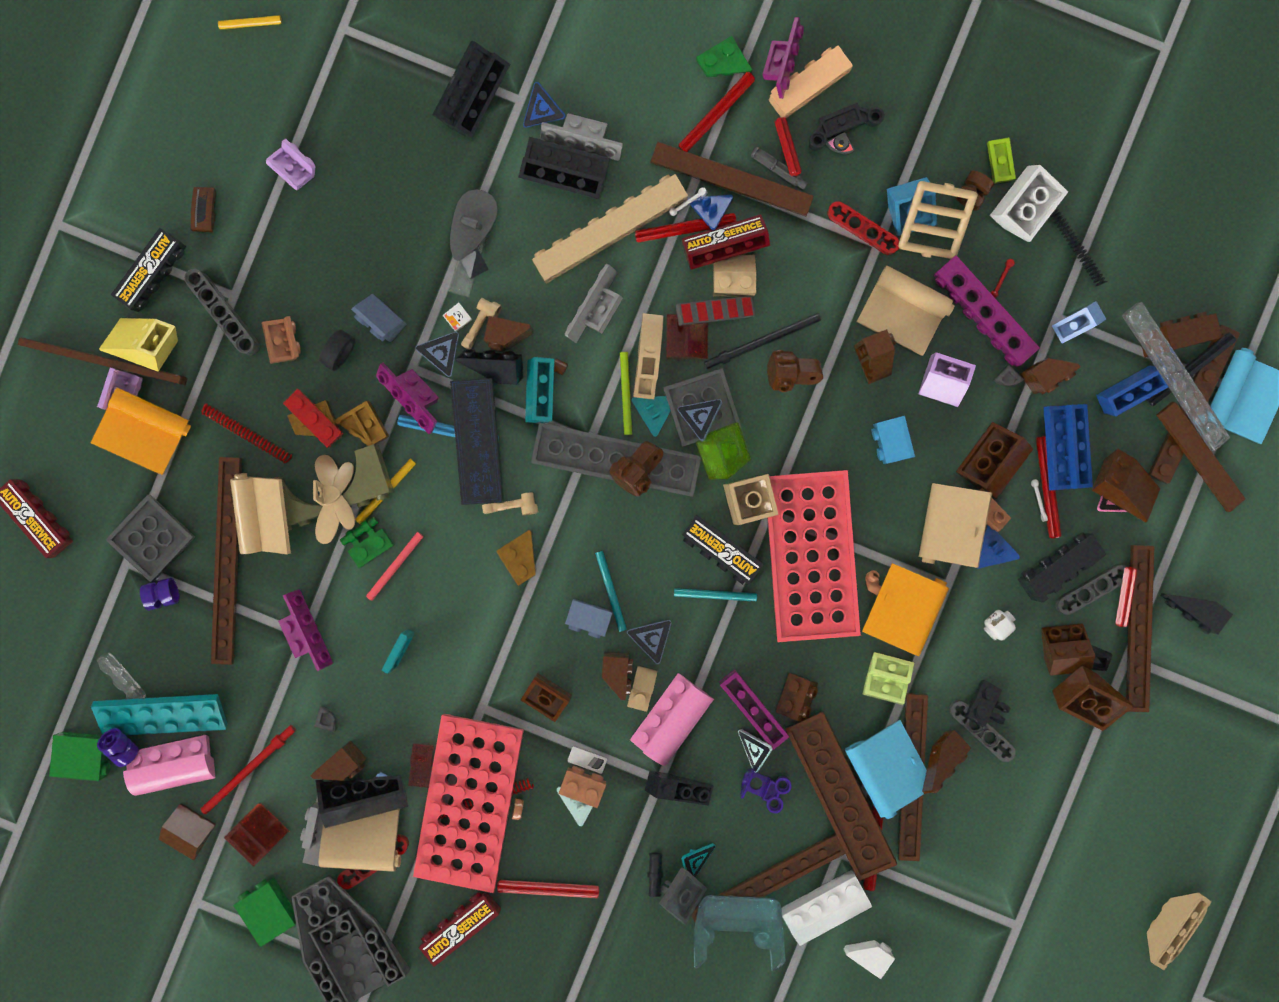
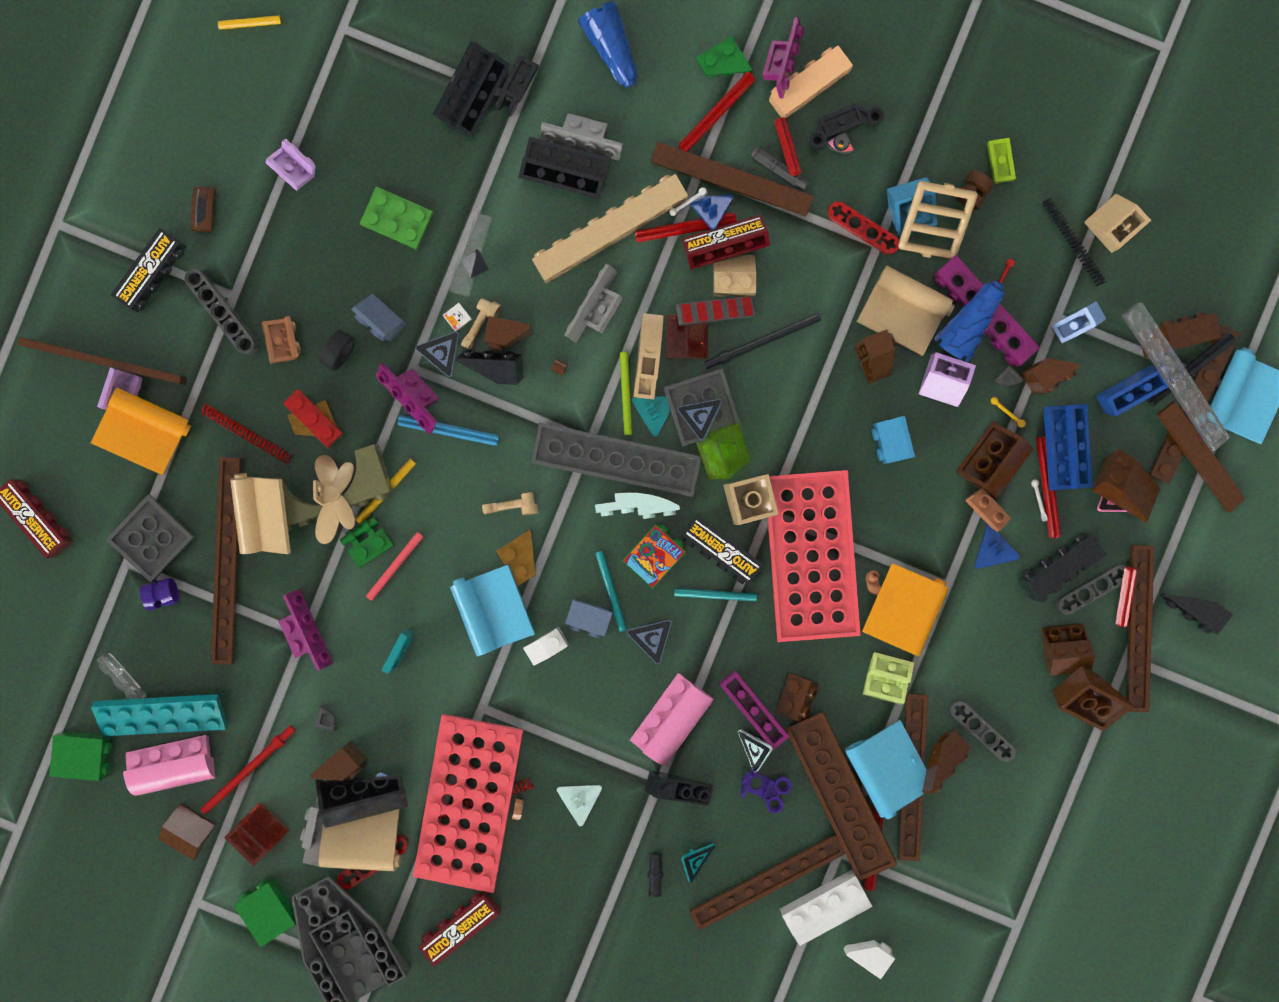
(117, 747): dark purple wheel -> none
(141, 341): light yellow slope -> none
(364, 424): pearl gold wing -> none
(396, 218): none -> bright green plate
(421, 765): clear red slope -> none
(471, 222): dark grey shield -> none
(476, 441): black tile -> none
(492, 610): none -> medium azure door
(517, 84): none -> black hinge
(539, 390): teal brick -> none
(541, 108): black piece -> none
(546, 646): none -> white slope
(546, 697): reddish brown slope -> none
(551, 889): red axle -> none
(582, 786): nougat bracket -> none
(587, 760): white sticker -> none
(607, 34): none -> blue cone
(615, 672): reddish brown slope -> none
(634, 471): reddish brown piece -> none
(642, 688): tan slope -> none
(646, 505): none -> light aqua slope
(654, 555): none -> brick
(682, 895): dark grey tile -> none
(740, 914): clear light blue windscreen -> none
(787, 369): reddish brown piece -> none
(955, 525): tan door -> none
(967, 328): none -> blue cone
(983, 704): black hinge -> none
(1000, 625): white head -> none
(1020, 423): none -> yellow hinge
(1029, 202): white slope -> none
(1102, 659): black slope -> none
(1117, 222): none -> tan slope
(1175, 927): tan wedge -> none

